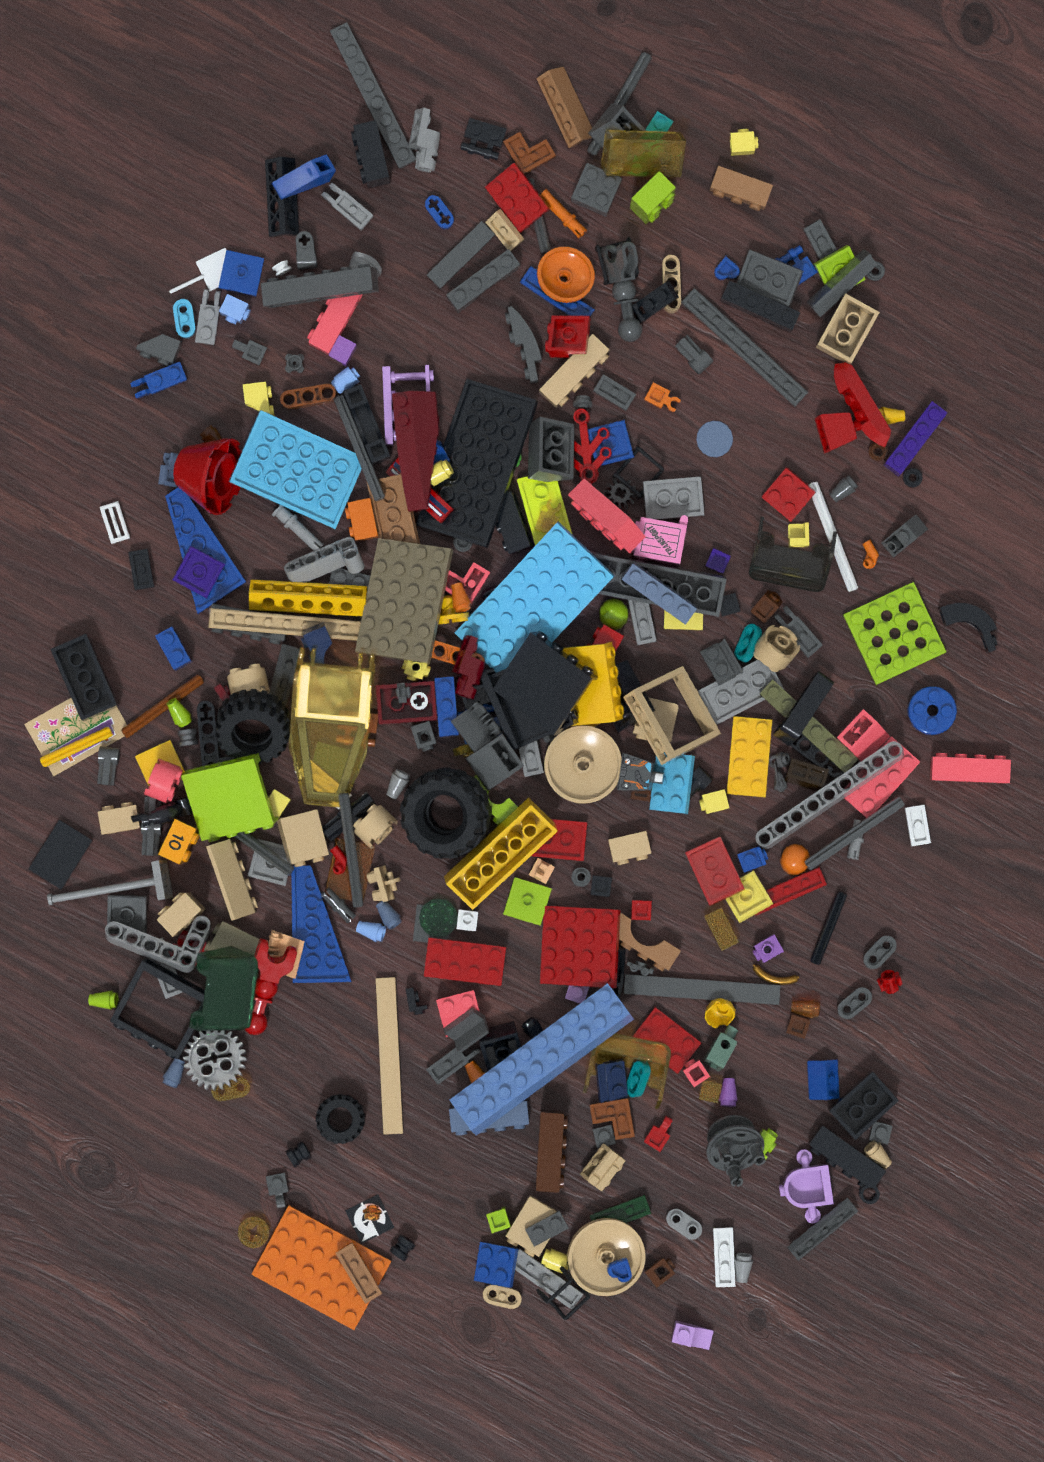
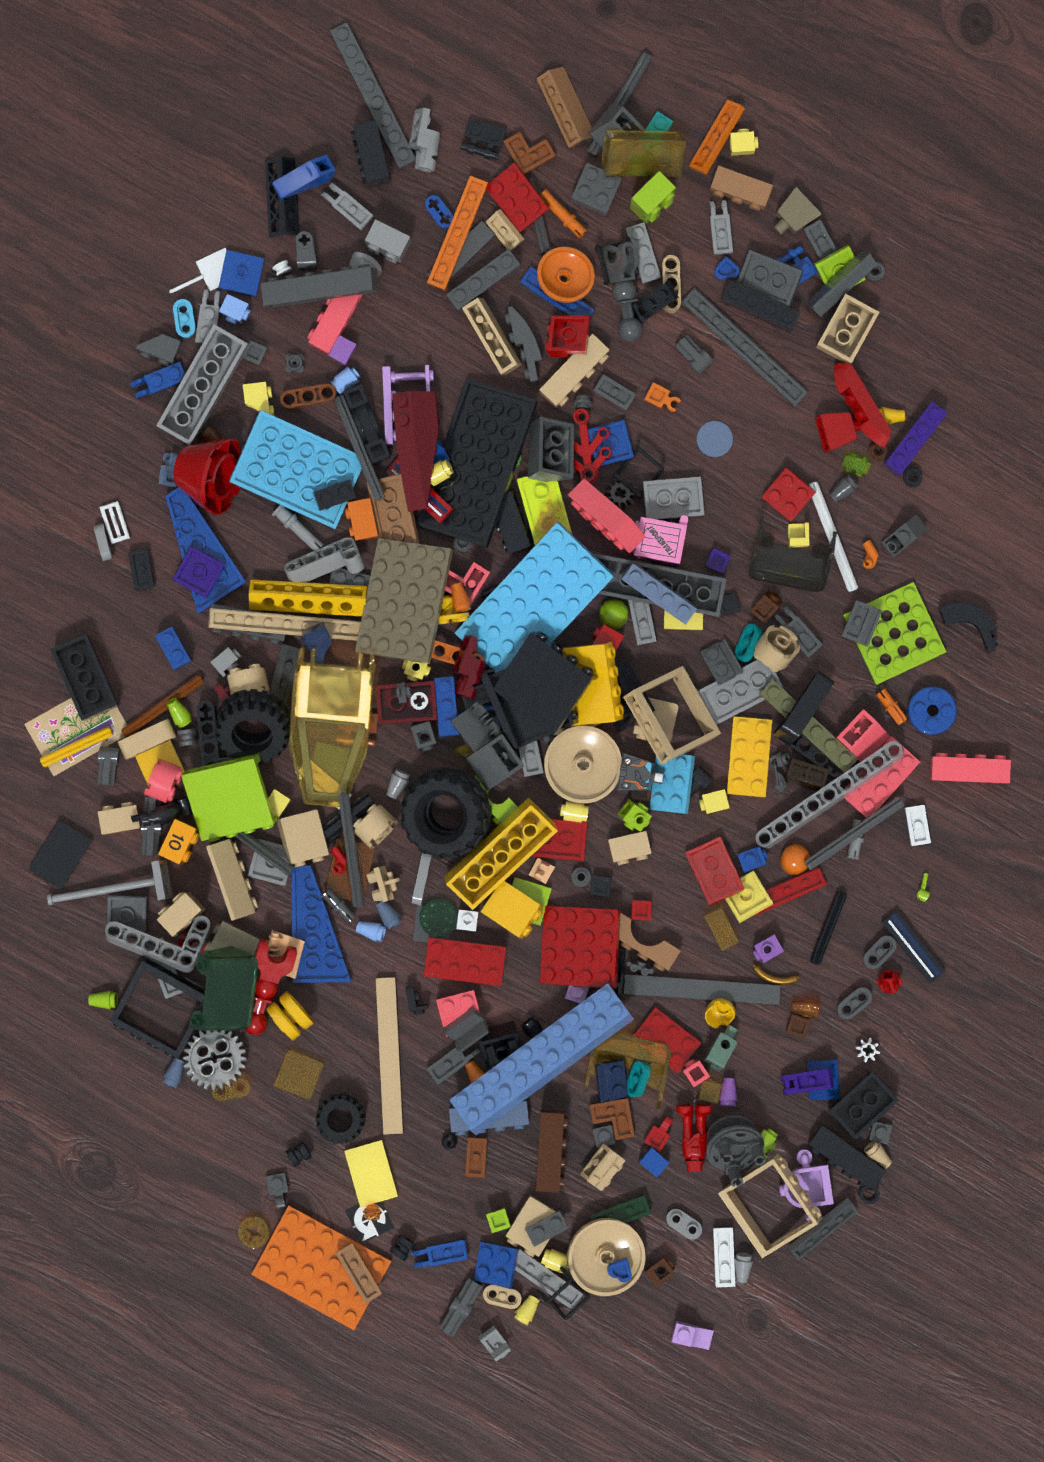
(103, 542): none -> light grey beam
(147, 739): none -> tan beam
(203, 385): none -> light grey brick
(226, 661): none -> light grey brick
(287, 1017): none -> yellow wheel
(298, 1074): none -> clear yellow plate
(334, 495): none -> black plate
(371, 1173): none -> light yellow tile
(387, 241): none -> light grey brick
(421, 879): none -> light grey beam
(442, 1253): none -> blue hinge
(453, 1142): none -> black hinge
(457, 233): none -> orange plate
(460, 1307): none -> dark grey piece
(476, 1157): none -> dark orange plate
(492, 336): none -> tan brick
(495, 1343): none -> light grey bracket
(512, 910): none -> yellow panel
(527, 1310): none -> light yellow cone
(574, 812): none -> light yellow brick
(635, 815): none -> lime brick
(646, 260): none -> light grey plate
(654, 1162): none -> blue panel
(694, 1144): none -> red piece
(716, 137): none -> orange plate
(720, 230): none -> light grey hinge
(747, 1222): none -> tan window
(796, 213): none -> dark tan torso
(808, 1081): none -> dark purple plate
(851, 463): none -> clear neon green piece
(861, 623): none -> dark grey plate
(864, 1045): none -> white gear
(891, 706): none -> orange axle
(913, 946): none -> tile
(922, 893): none -> lime hand

